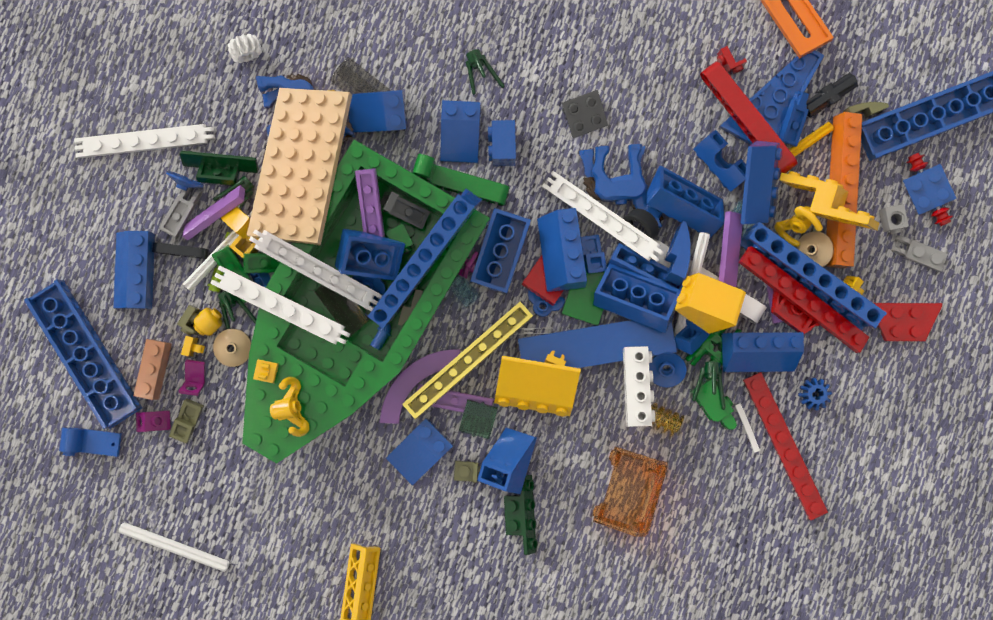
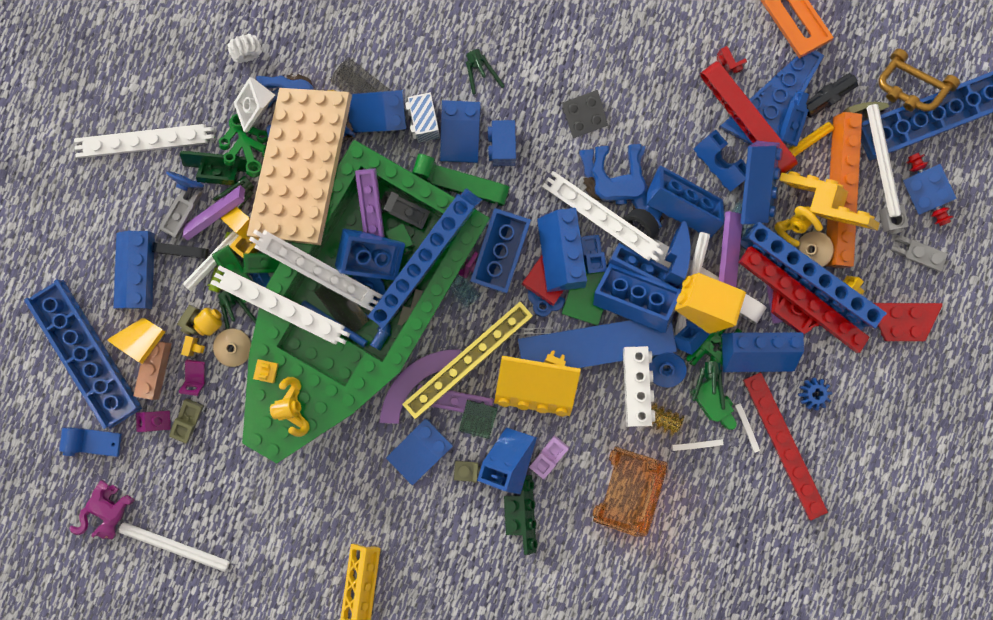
(104, 508): none -> magenta animal
(138, 339): none -> yellow slope
(244, 143): none -> green plant
(252, 103): none -> white slope
(353, 336): none -> blue bar
(424, 119): none -> container
(549, 457): none -> lavender slope
(697, 445): none -> white piece
(883, 160): none -> white axle
(898, 59): none -> pearl gold bar

